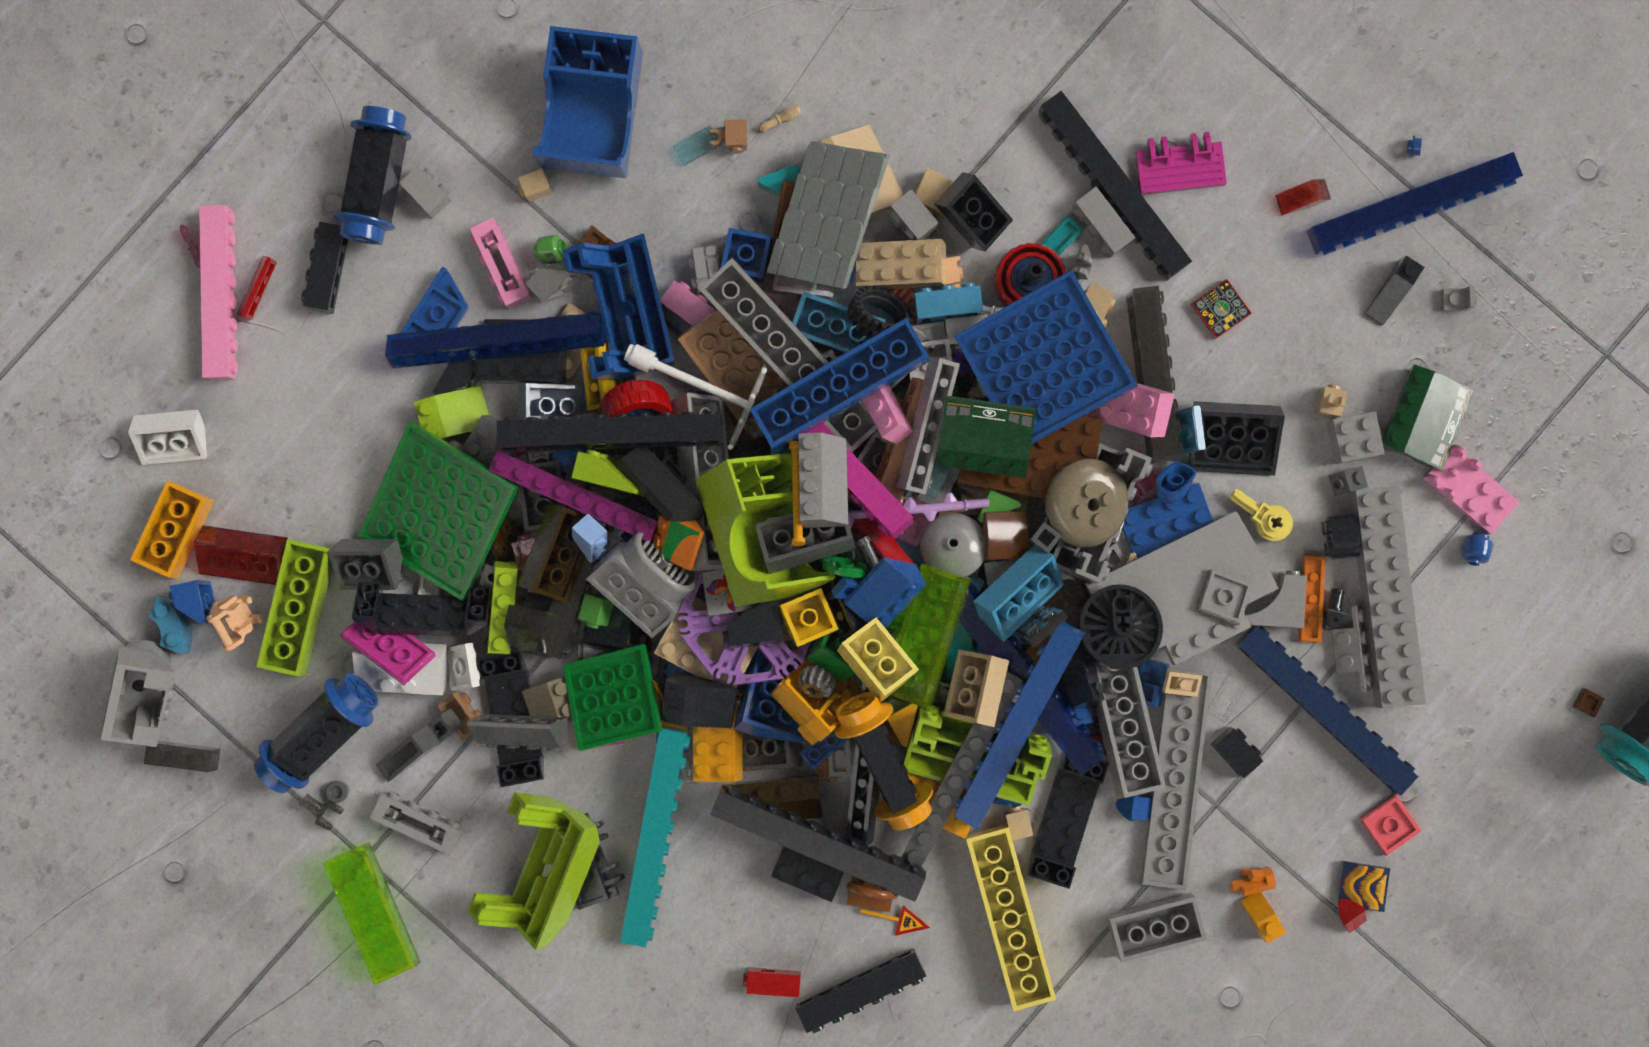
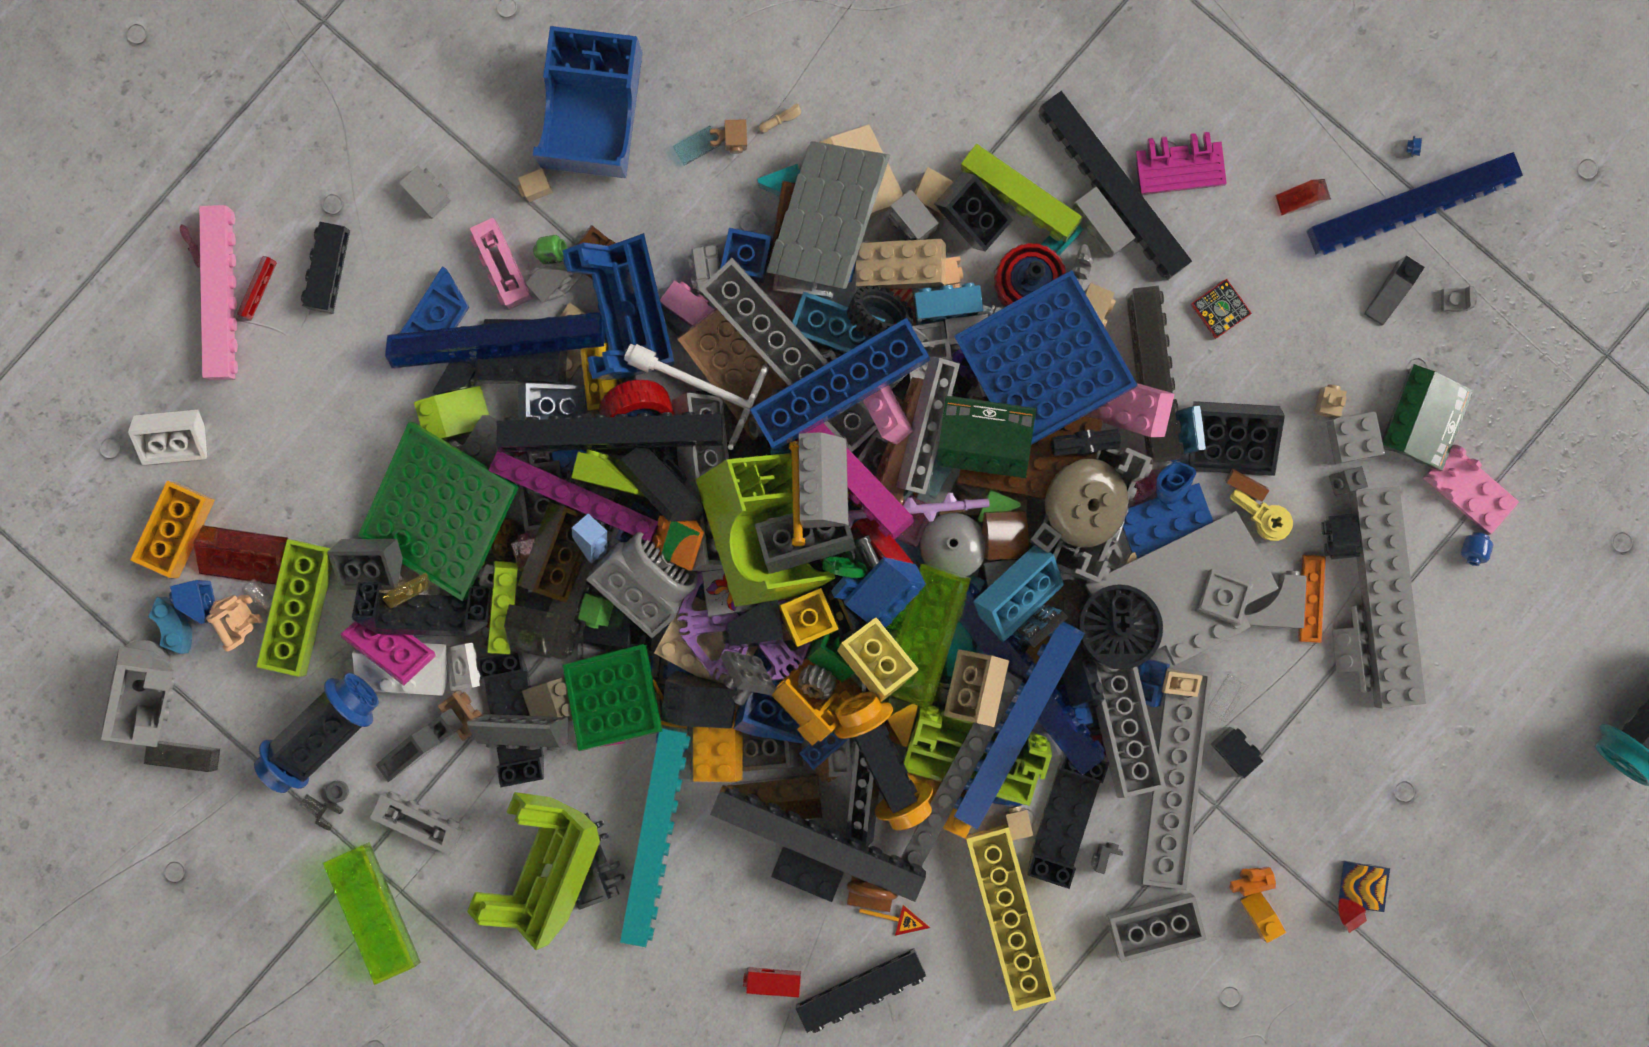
(258, 594): none -> clear cone
(373, 175): black brick -> none
(406, 591): none -> clear yellow slope
(747, 675): none -> flat silver plate
(1021, 193): none -> lime brick
(1085, 442): none -> black piece
(1100, 859): none -> dark grey bracket
(1135, 807): blue tile -> none
(1247, 485): none -> dark orange piece
(1326, 710): dark blue brick -> none
(1333, 613): black piece -> none
(1390, 824): coral tile -> none
(1588, 702): reddish brown tile -> none

